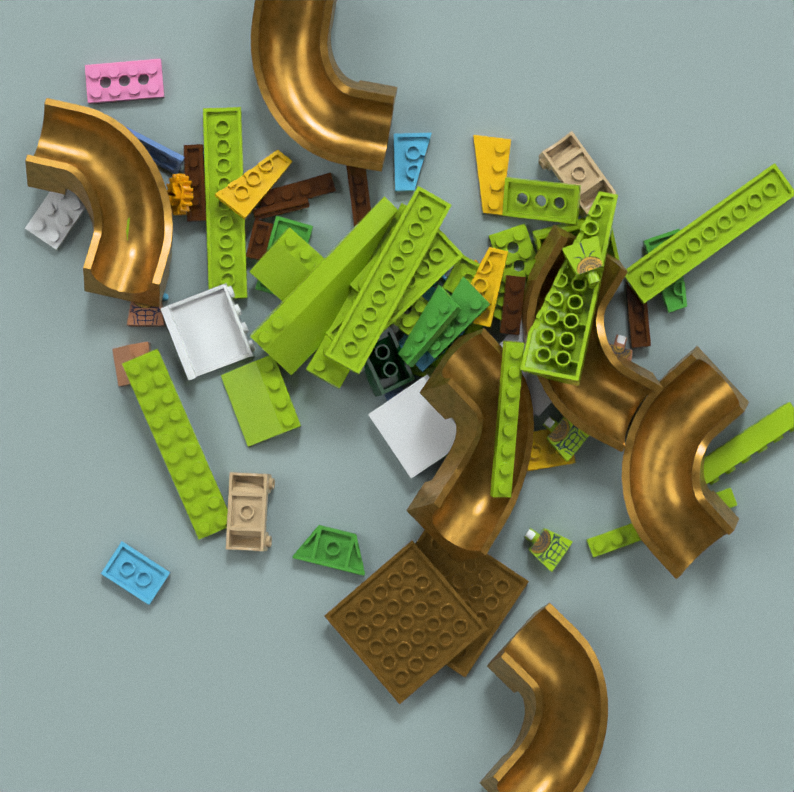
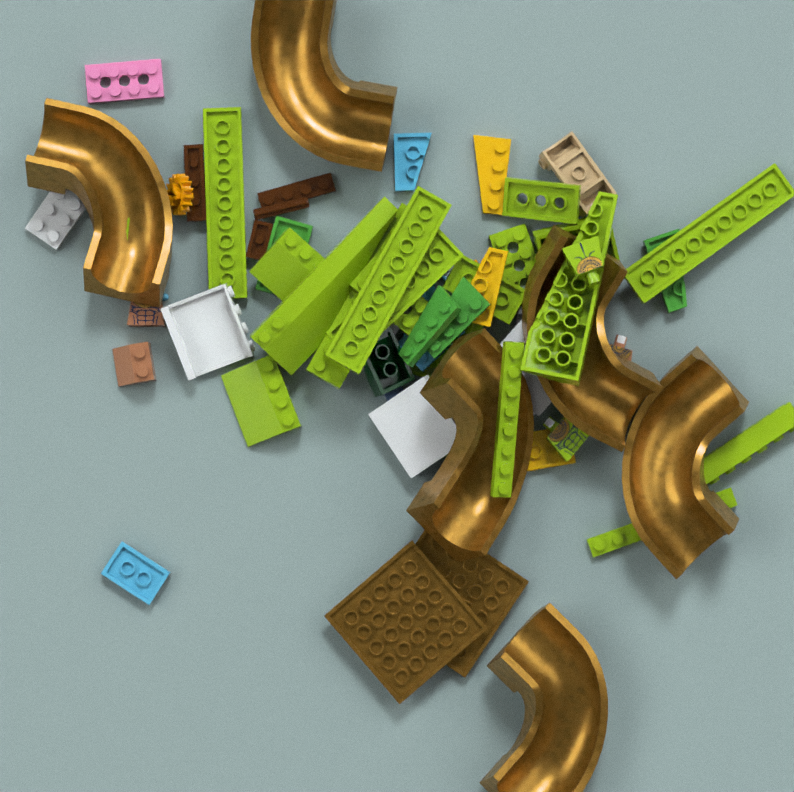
(160, 154): medium blue plate -> none
(177, 443): lime plate -> none
(248, 511): tan piece -> none
(250, 188): yellow wing -> none
(332, 549): bright green wing -> none
(358, 192): reddish brown plate -> none
(512, 305): reddish brown plate -> none
(547, 547): torso -> none
(638, 320): reddish brown plate -> none

